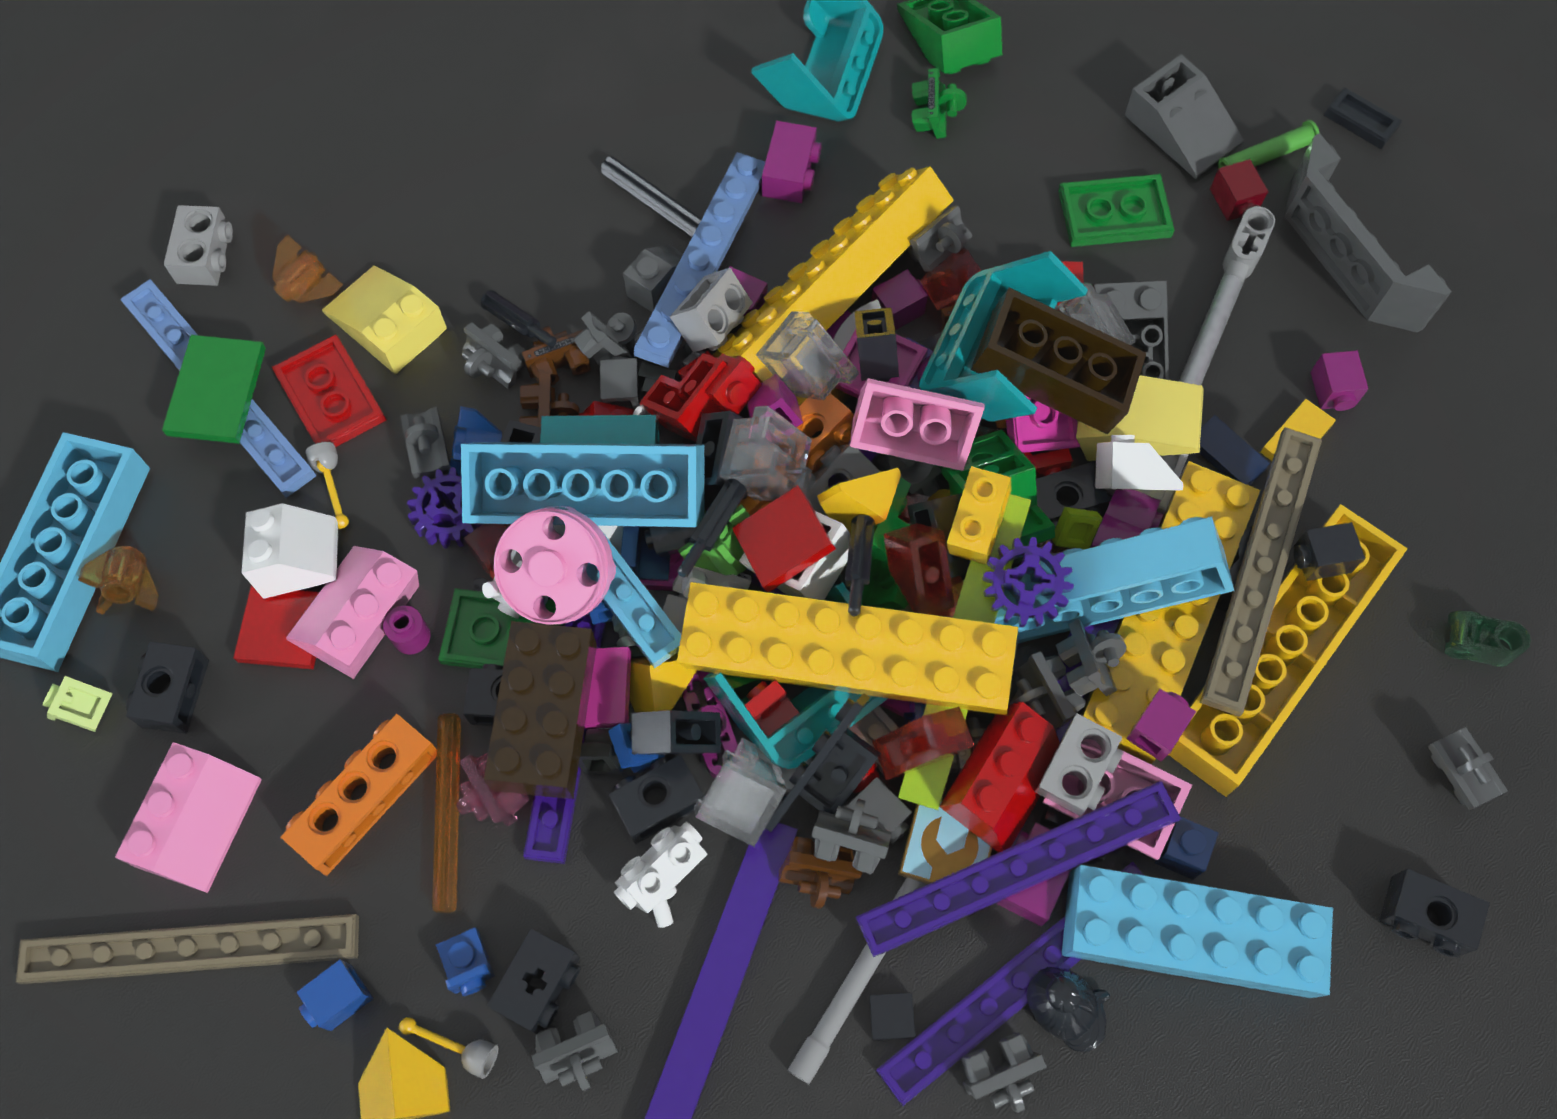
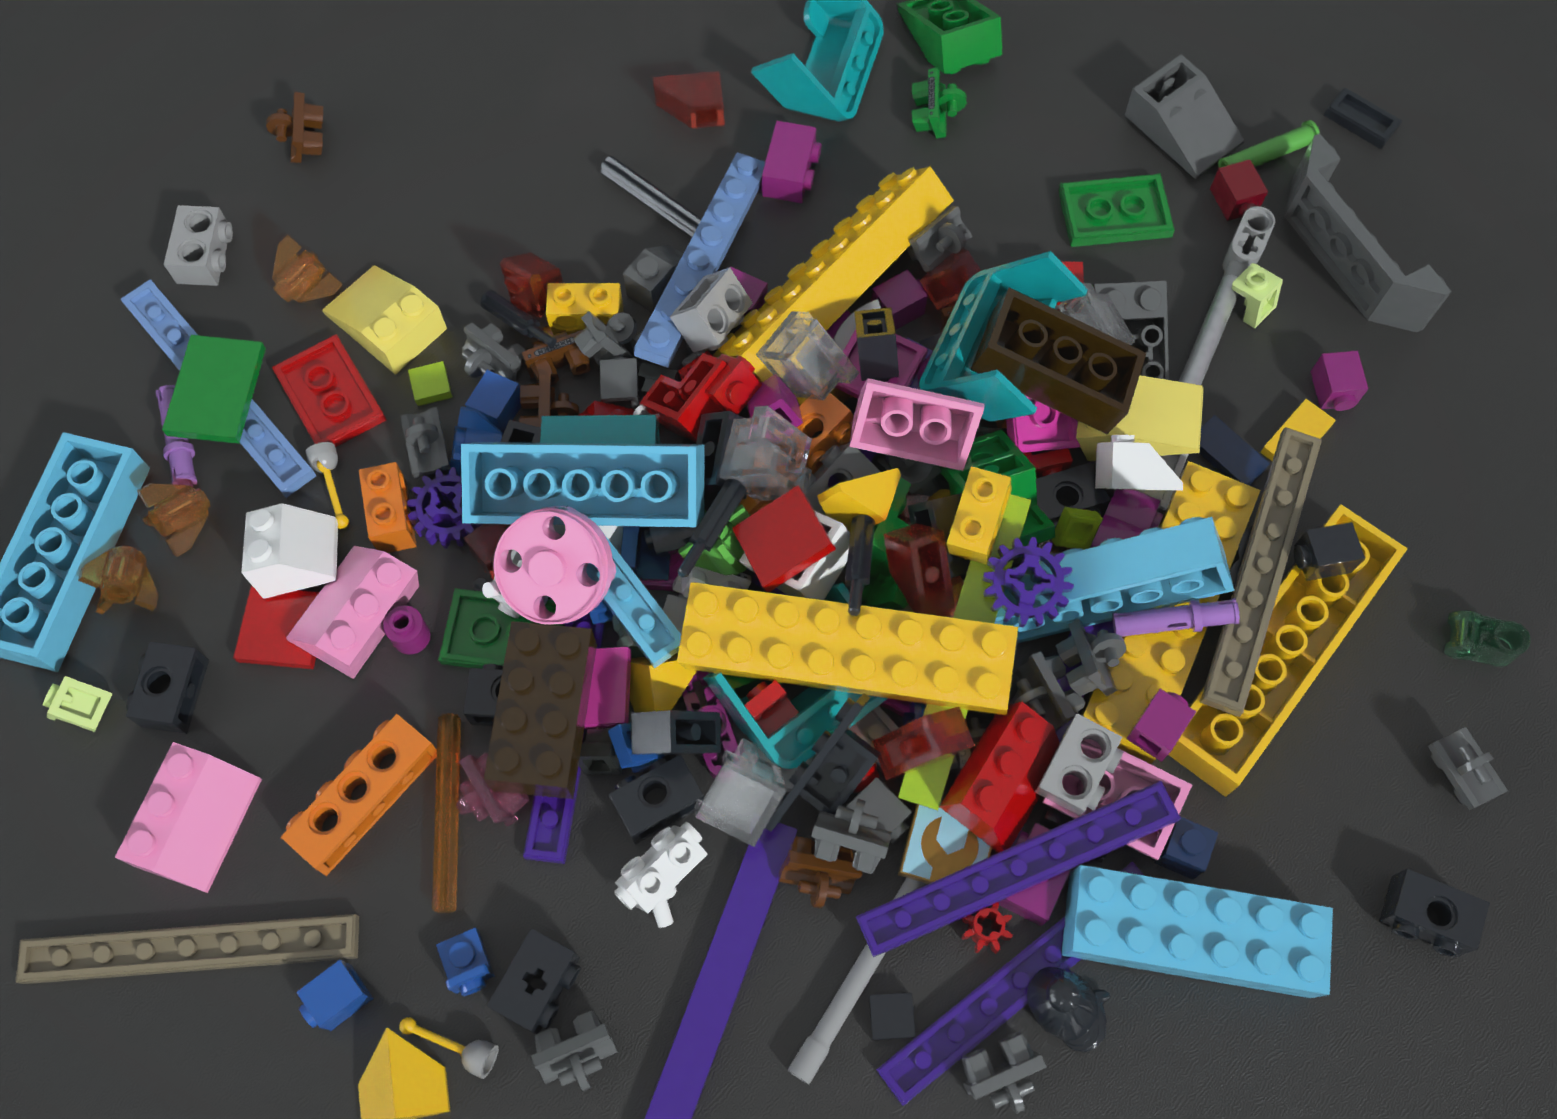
(176, 511): none -> clear orange brick
(177, 450): none -> medium lavender pin
(302, 116): none -> reddish brown hips
(386, 508): none -> orange brick
(430, 383): none -> lime tile
(496, 399): none -> blue brick
(528, 281): none -> clear red slope
(573, 300): none -> yellow brick
(691, 98): none -> clear red slope
(998, 924): none -> red gear
(1193, 616): none -> medium lavender pin
(1260, 293): none -> yellowish green bracket

